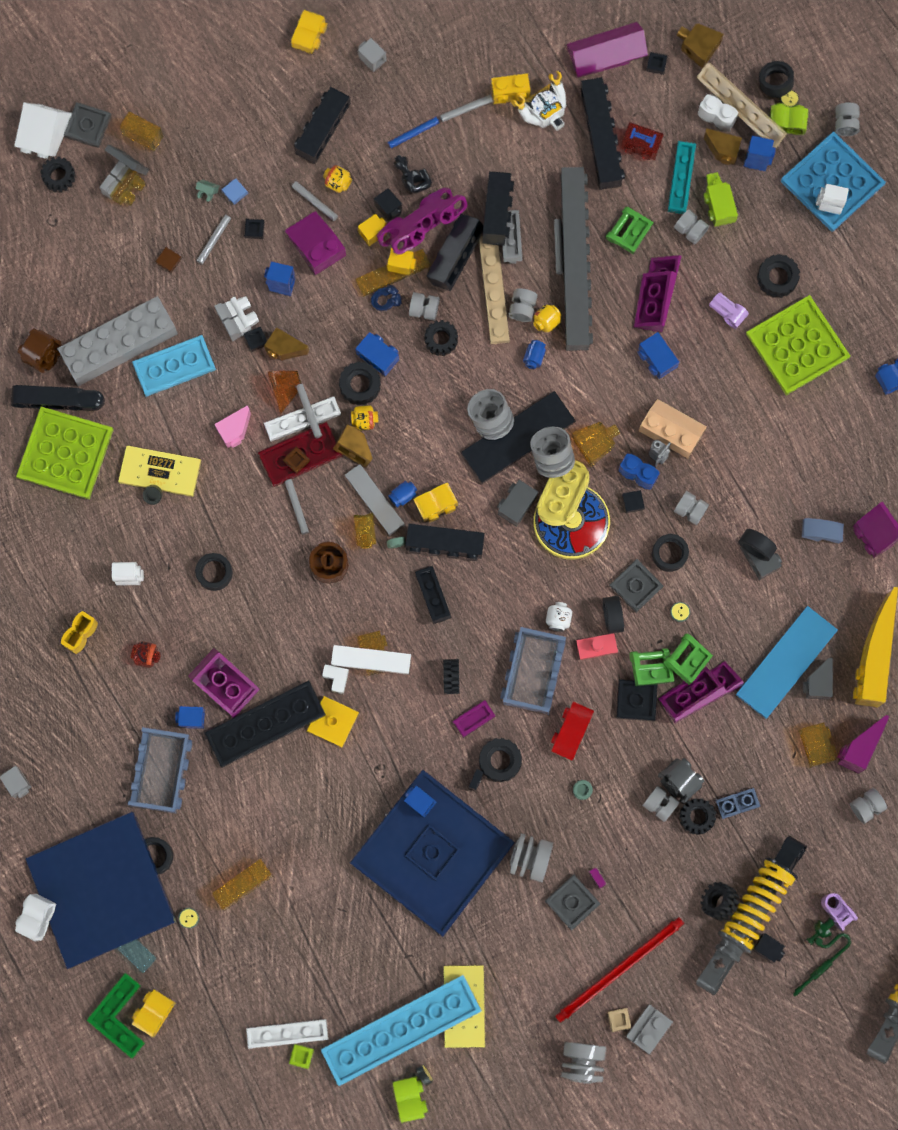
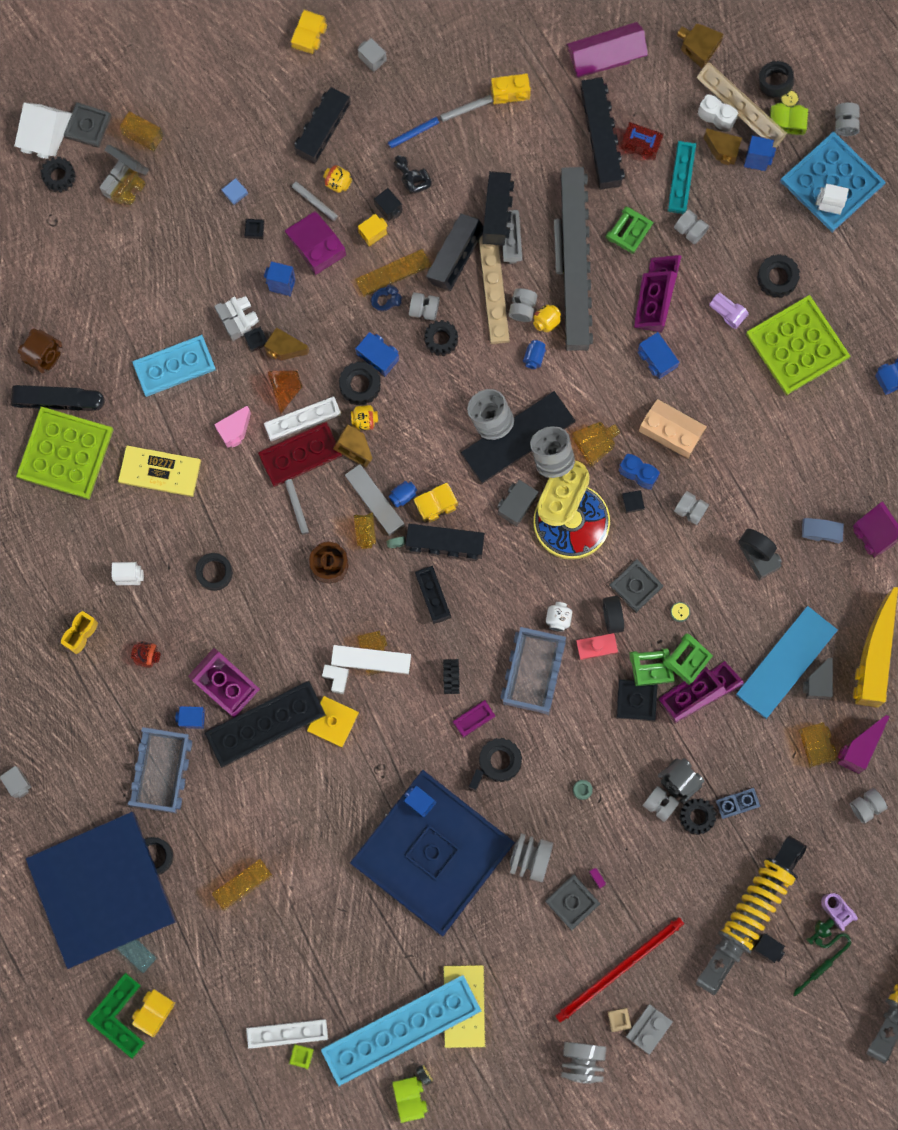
(35, 917): white brick -> none
(118, 341): light grey brick -> none
(152, 494): pearl dark grey tile -> none
(168, 260): reddish brown tile -> none
(189, 918): light yellow tile -> none
(208, 188): sand green tile -> none
(214, 238): light grey bar -> none
(296, 460): reddish brown tile -> none
(309, 411): light grey bar -> none
(401, 262): yellow brick -> none
(413, 227): magenta piece -> none
(545, 105): torso -> none
(572, 730): red brick -> none
(656, 63): black tile -> none
(659, 452): light grey hinge -> none
(670, 538): black tyre -> none
(720, 201): lime hinge -> none
(727, 904): black tyre -> none

